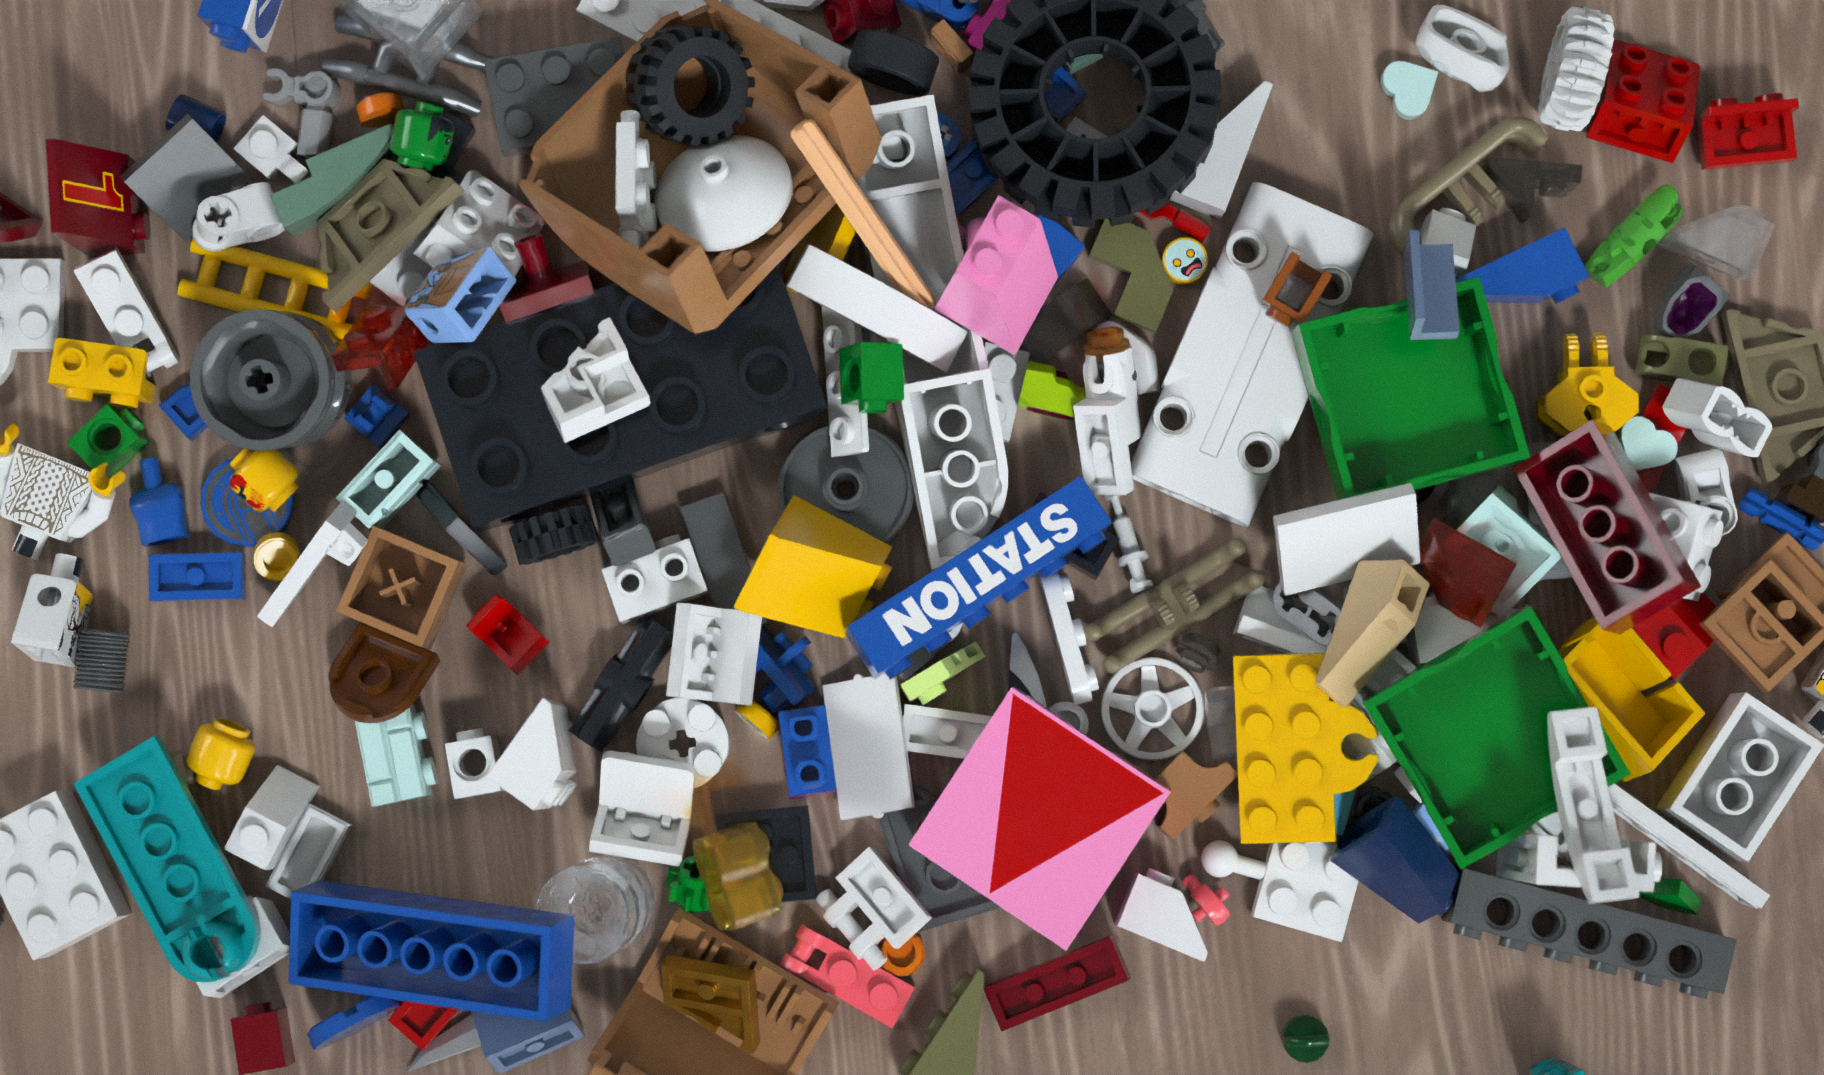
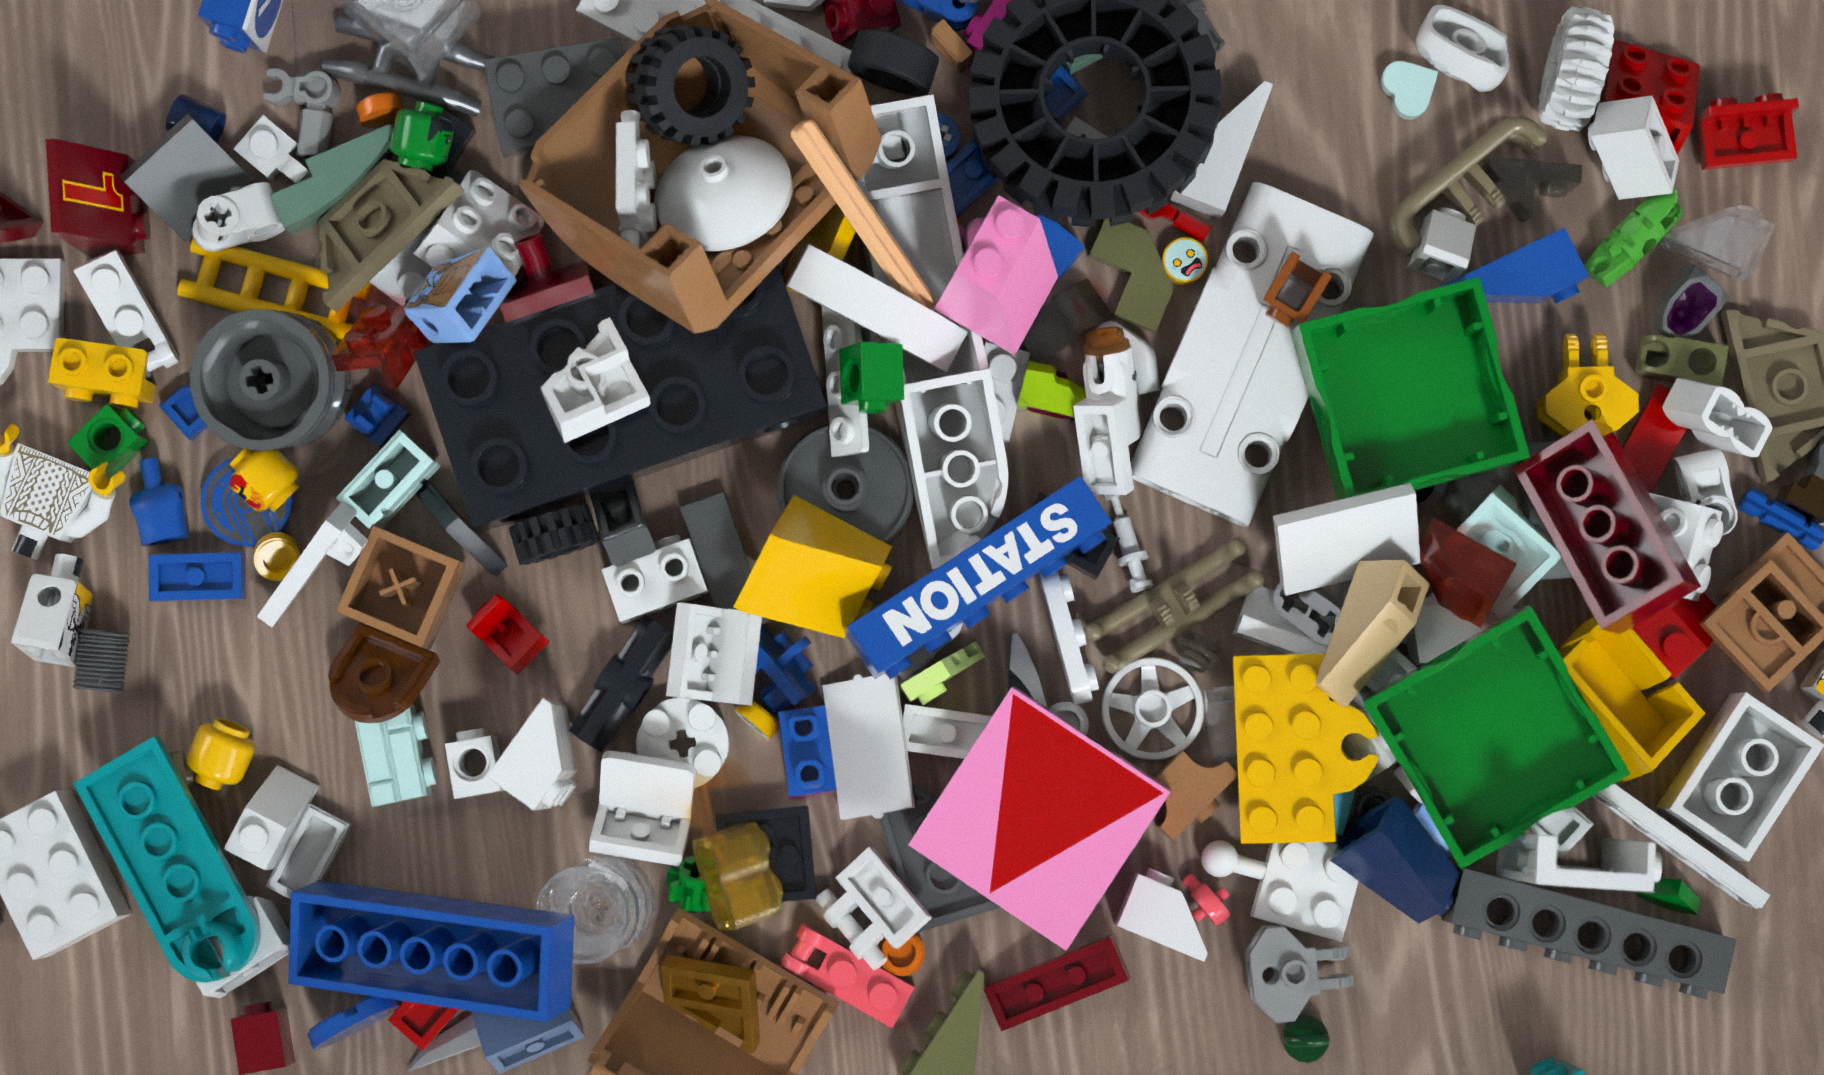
(1294, 972): none -> light grey hinge
(1430, 290): sand blue panel -> none
(1586, 806): white slope -> none
(1634, 147): none -> white brick
(1645, 444): light aqua tile -> none

